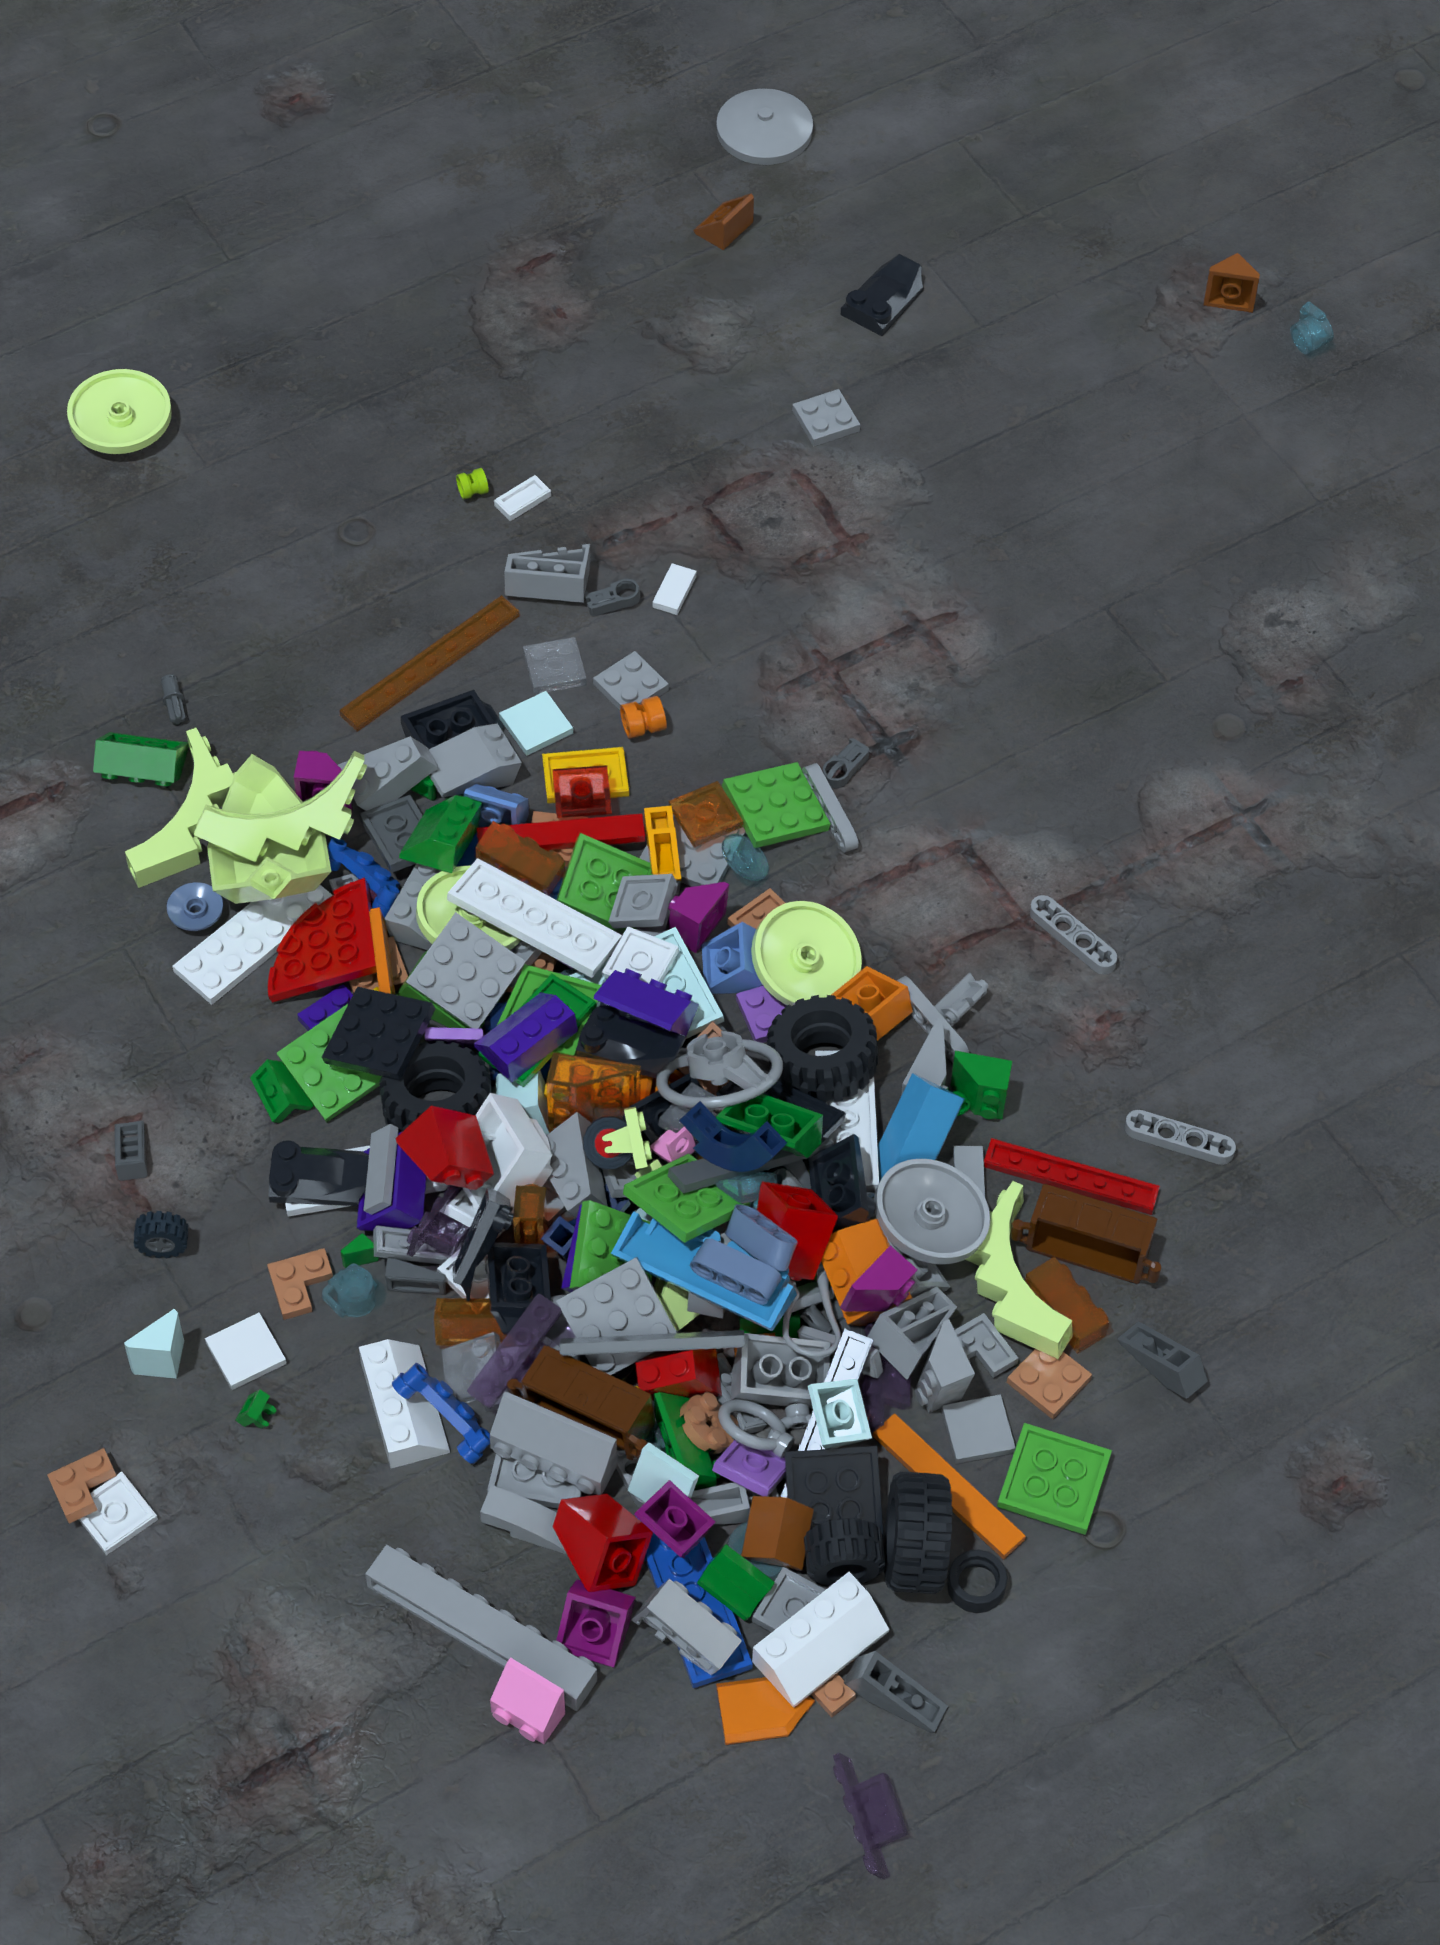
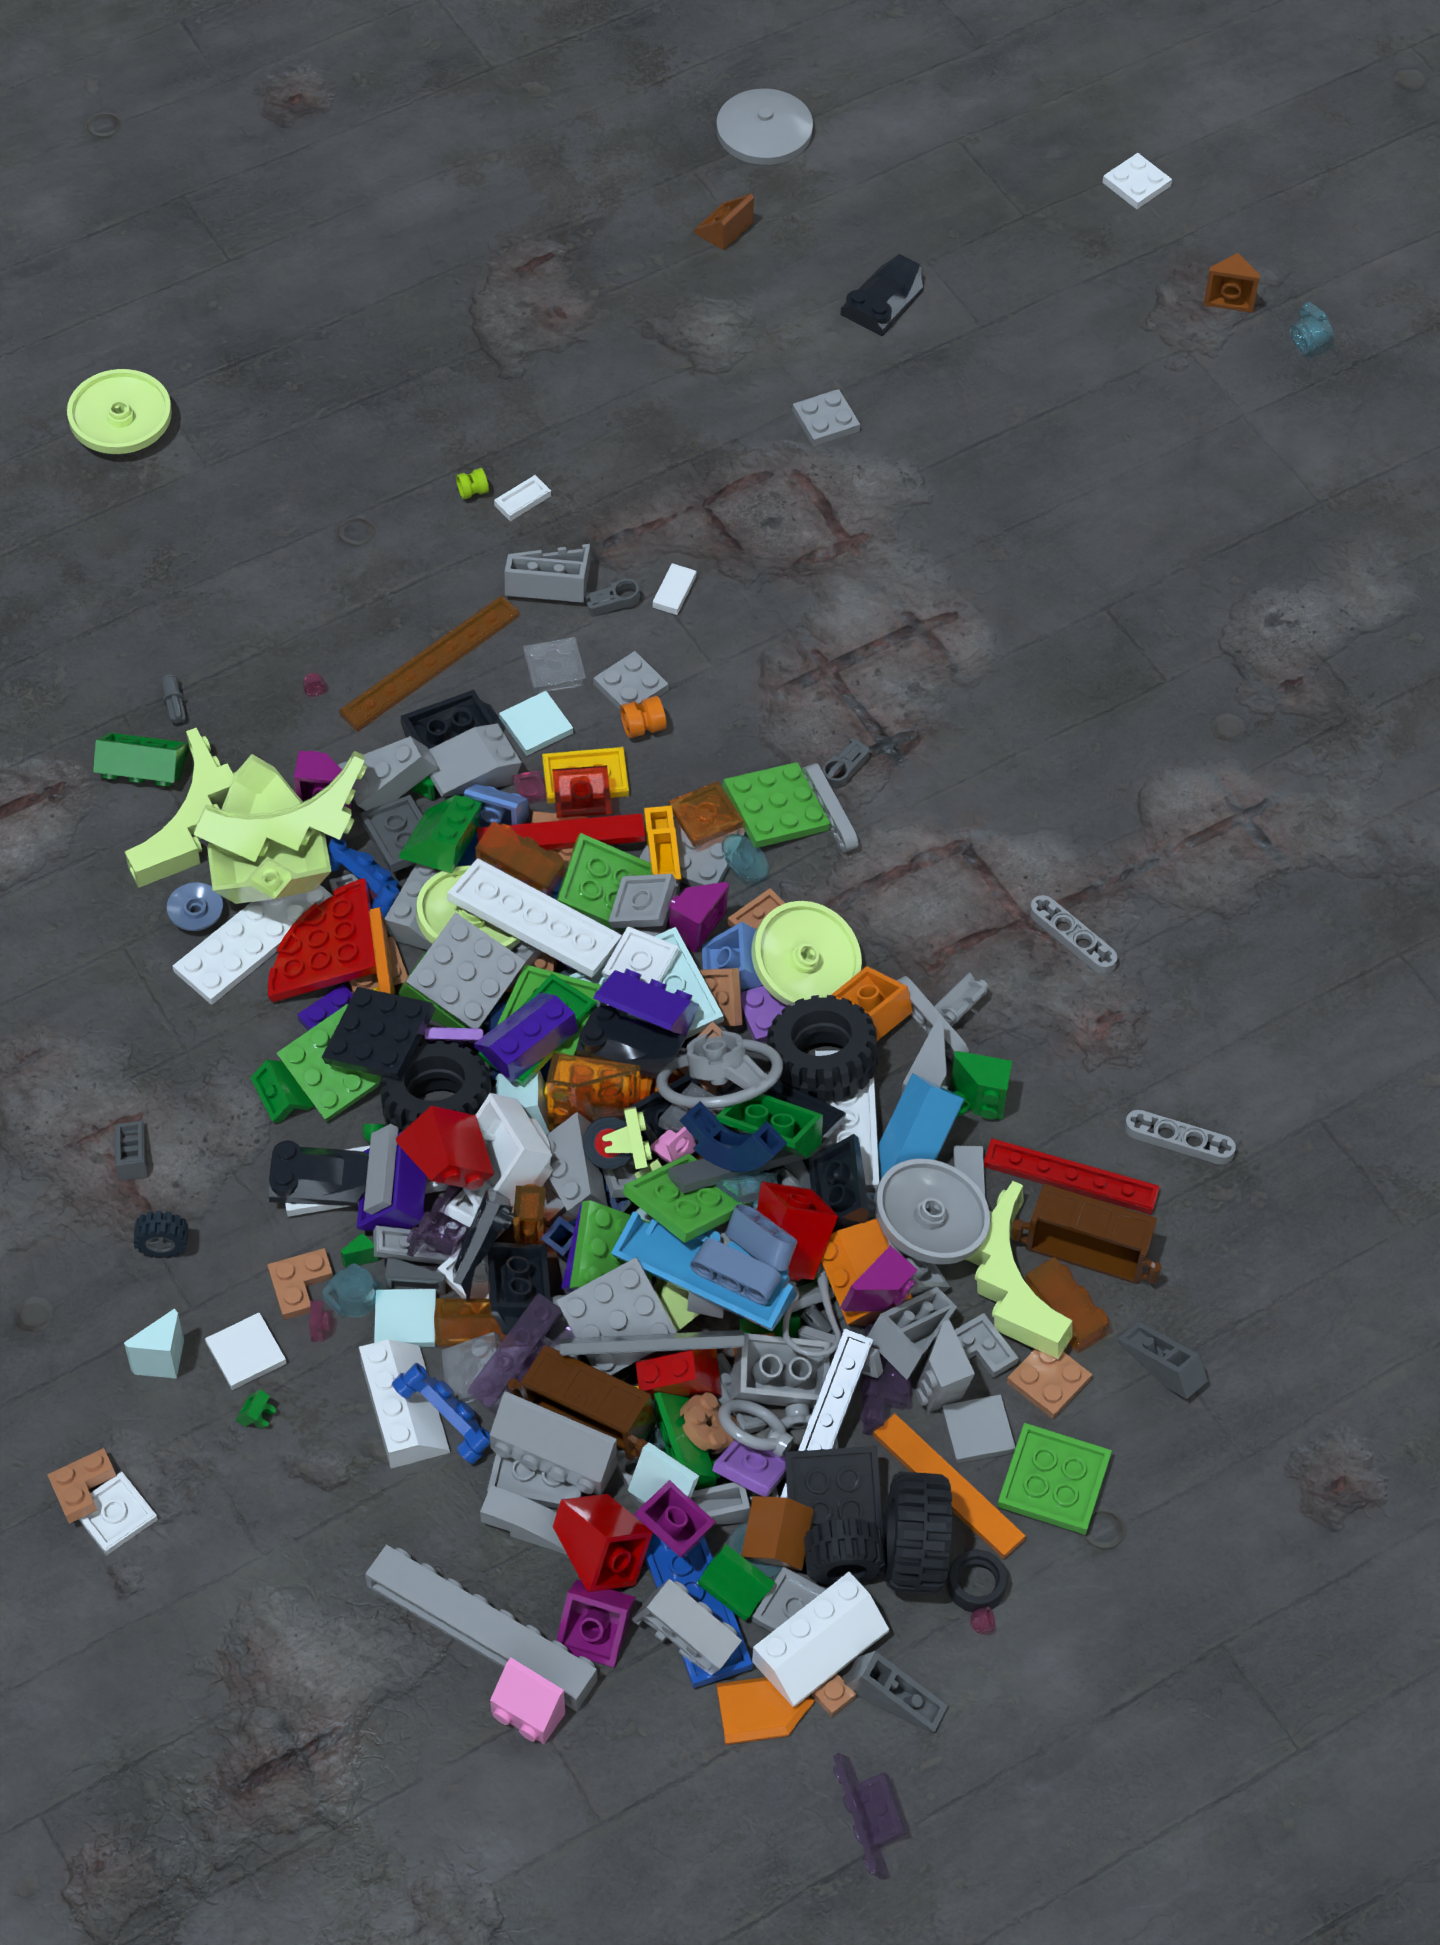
(313, 684): none -> clear pink hinge
(318, 1321): none -> clear pink plate
(370, 1128): none -> green hinge
(405, 1316): none -> light aqua tile
(529, 785): none -> clear pink plate
(725, 988): none -> nougat plate
(839, 1413): light aqua slope -> none
(982, 1620): none -> clear pink hinge
(1137, 181): none -> white plate

